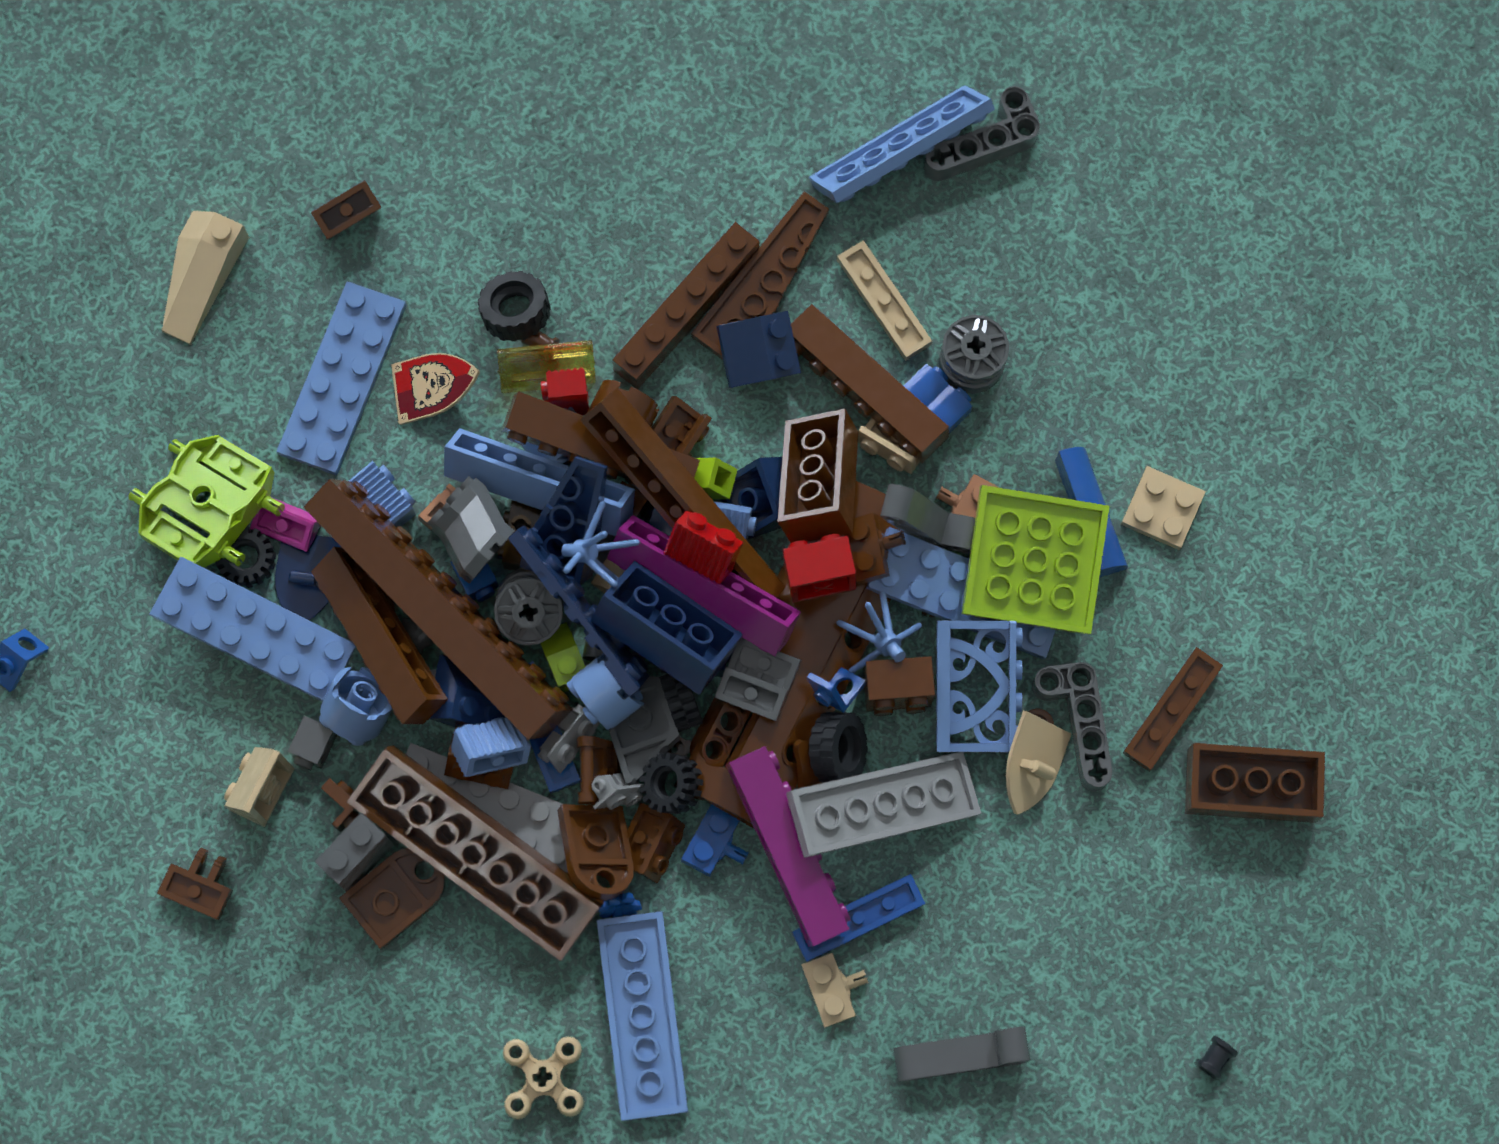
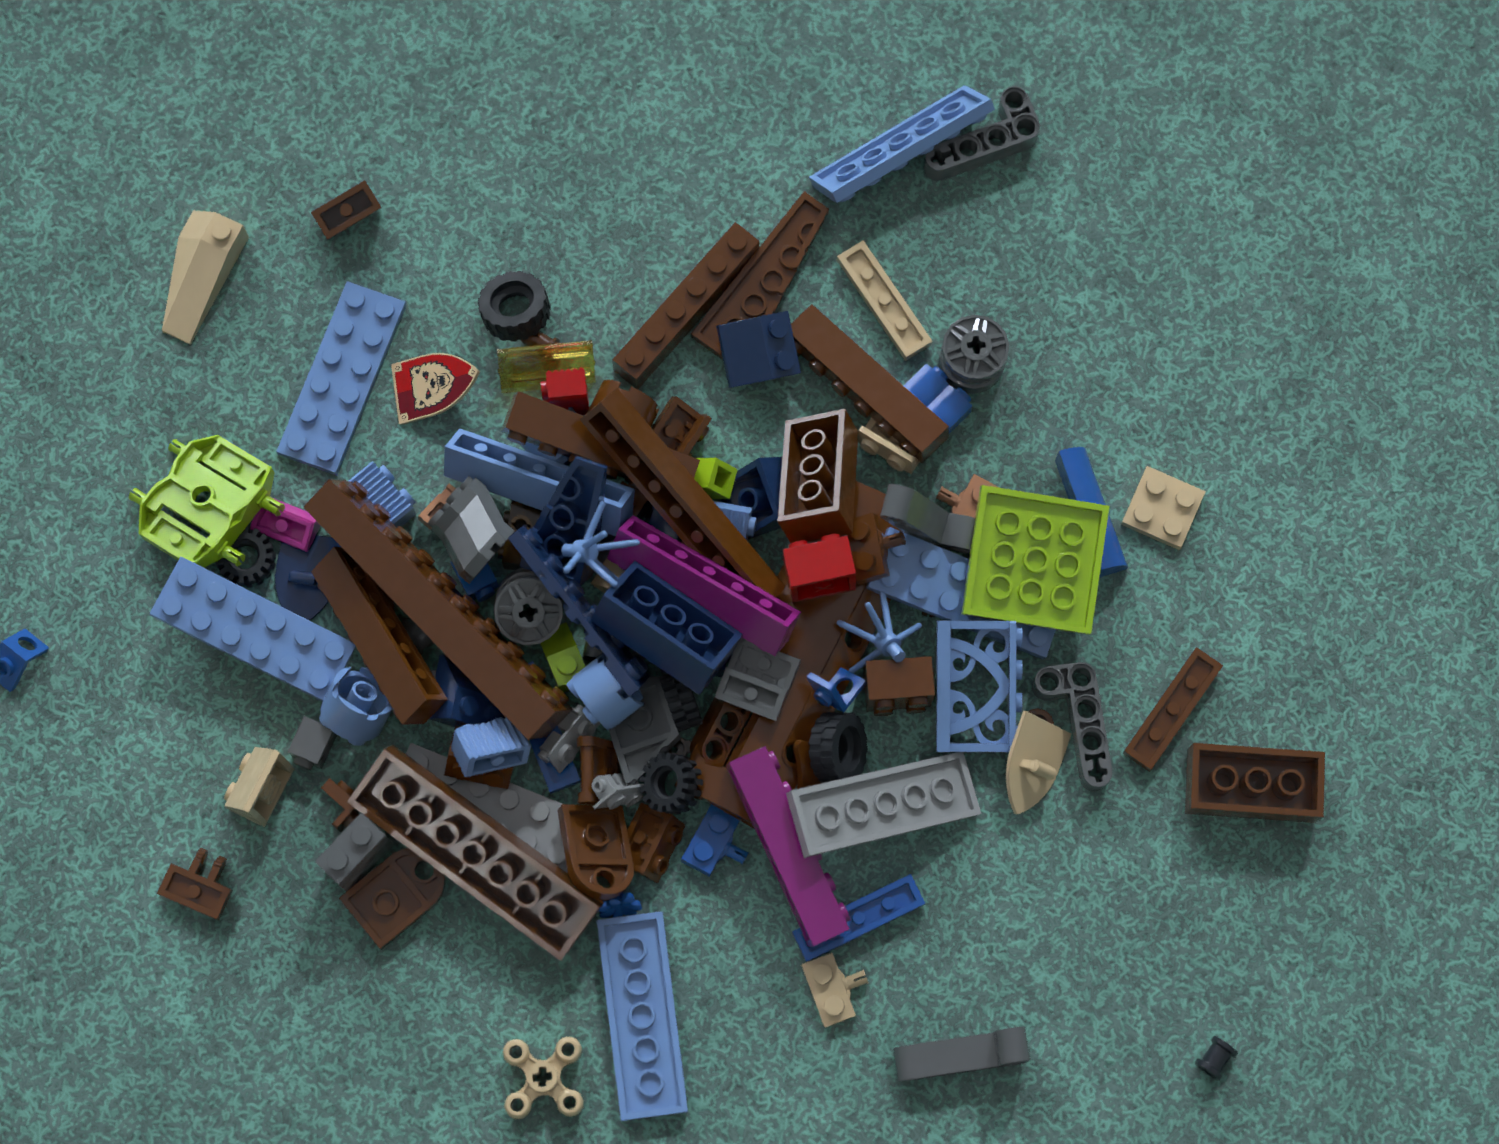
(703, 546): red brick -> none

